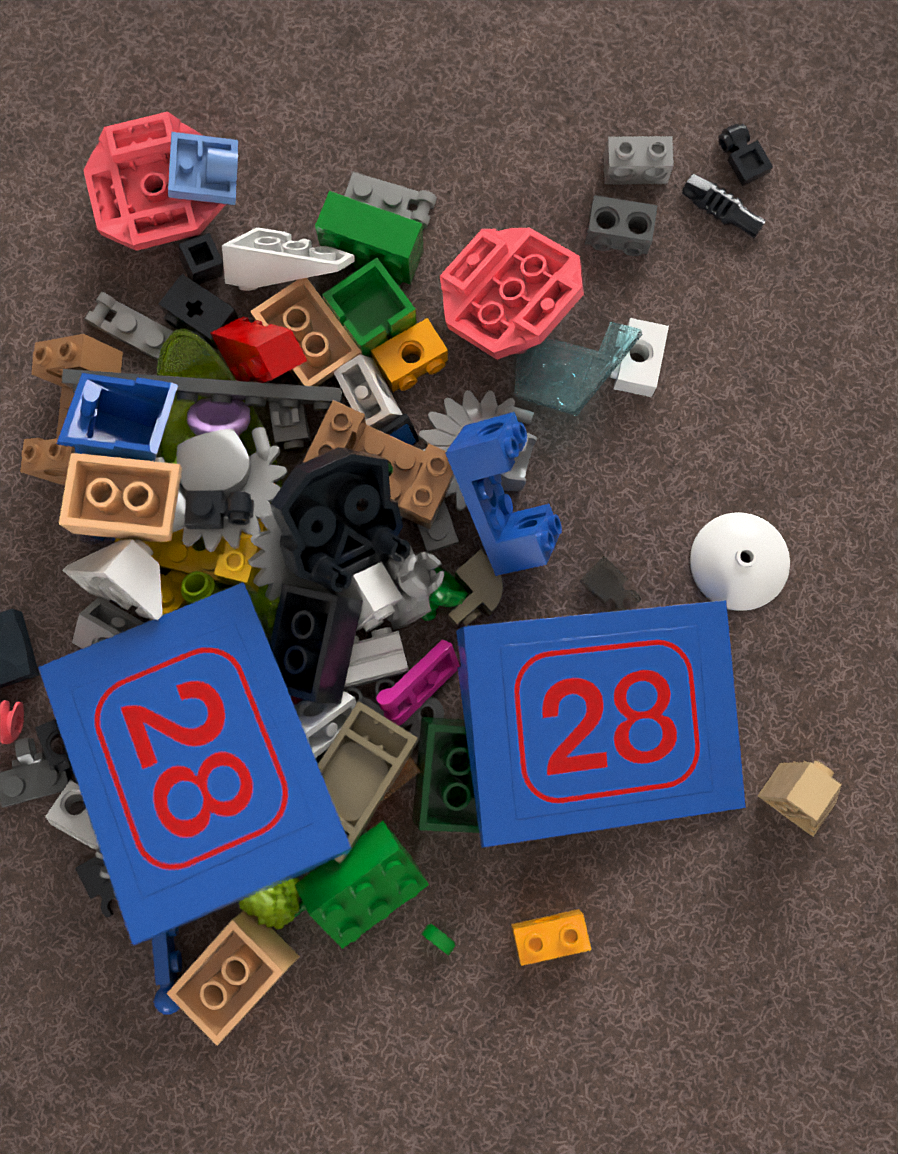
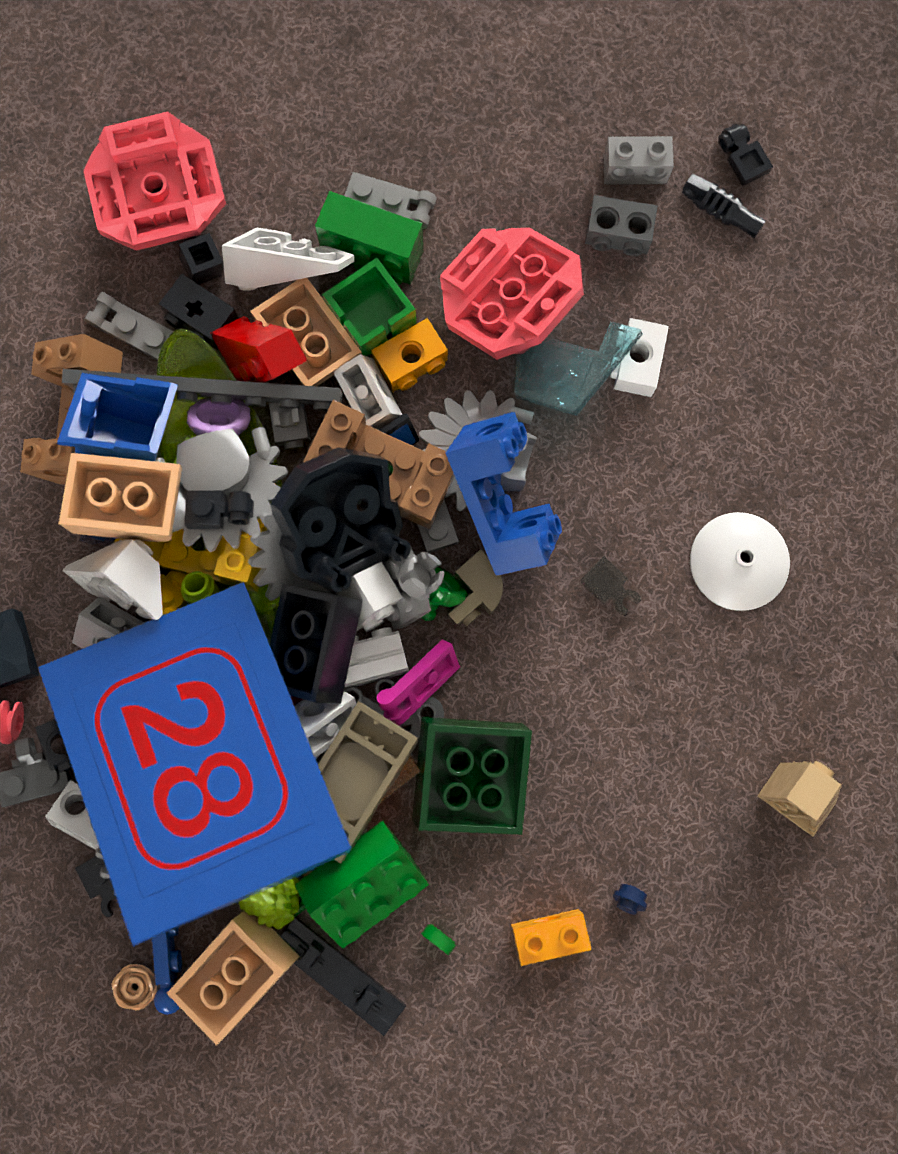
(123, 987): none -> light nougat plate
(203, 168): medium blue plate -> none
(343, 977): none -> black hinge
(600, 720): blue slope -> none
(630, 899): none -> dark blue plate

